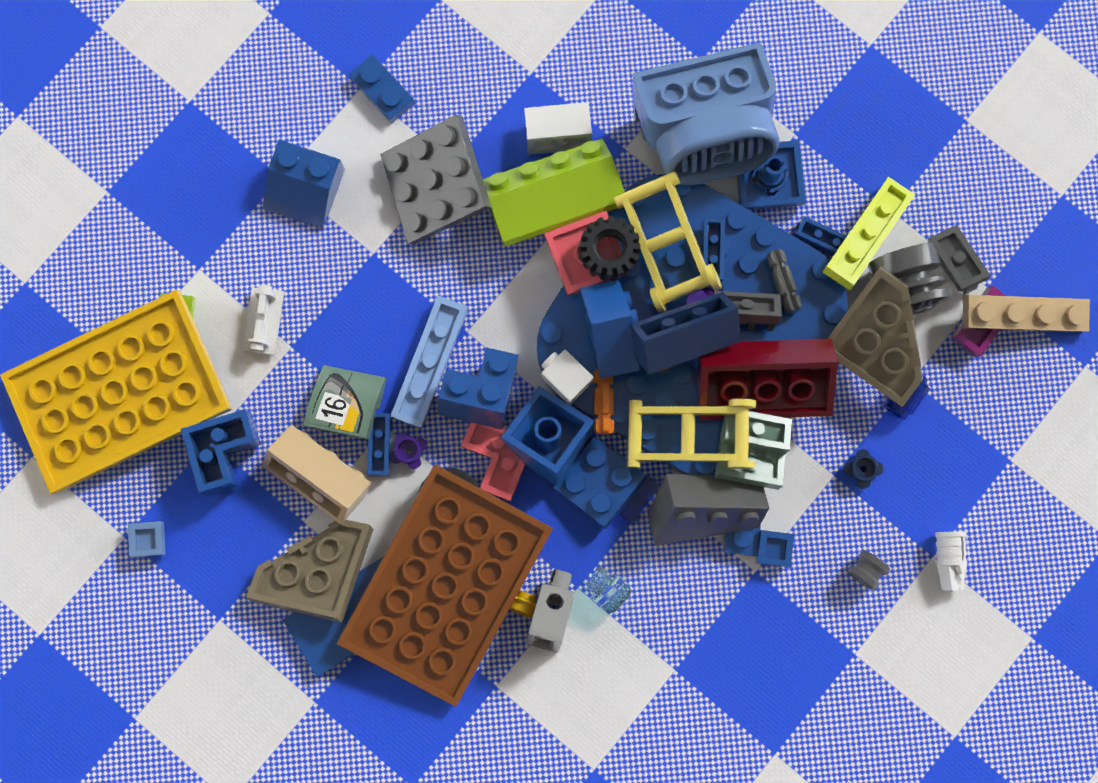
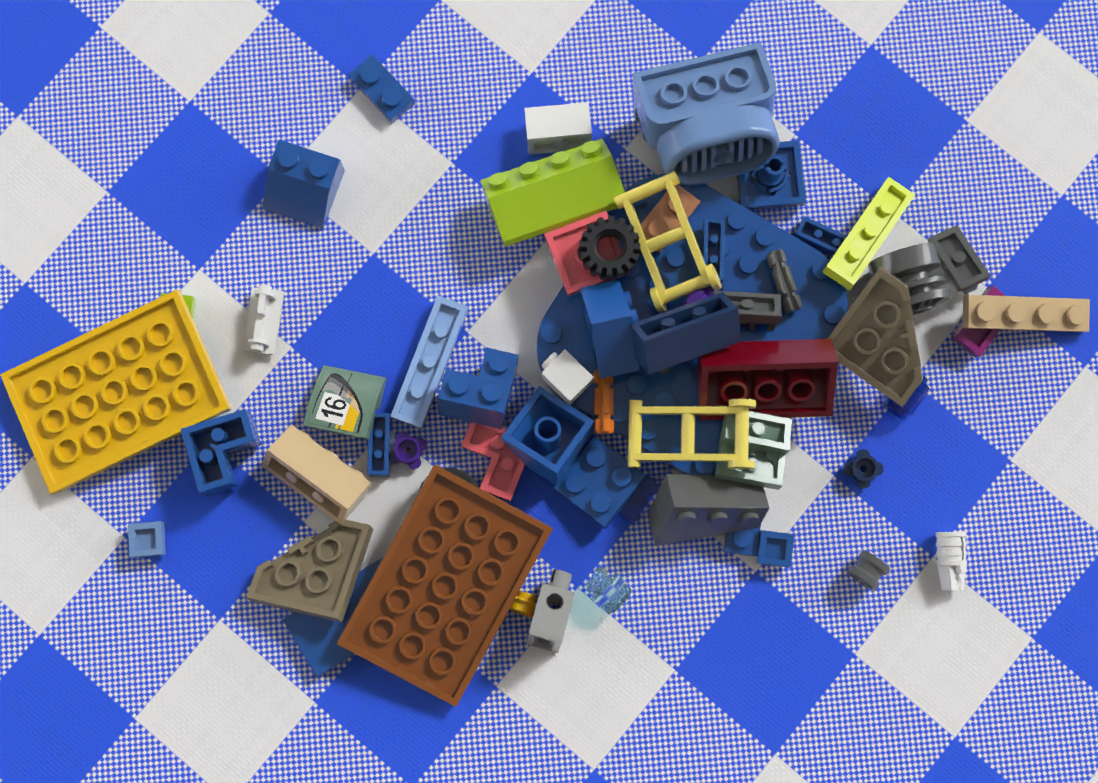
(435, 180): plate -> none
(664, 217): none -> nougat plate

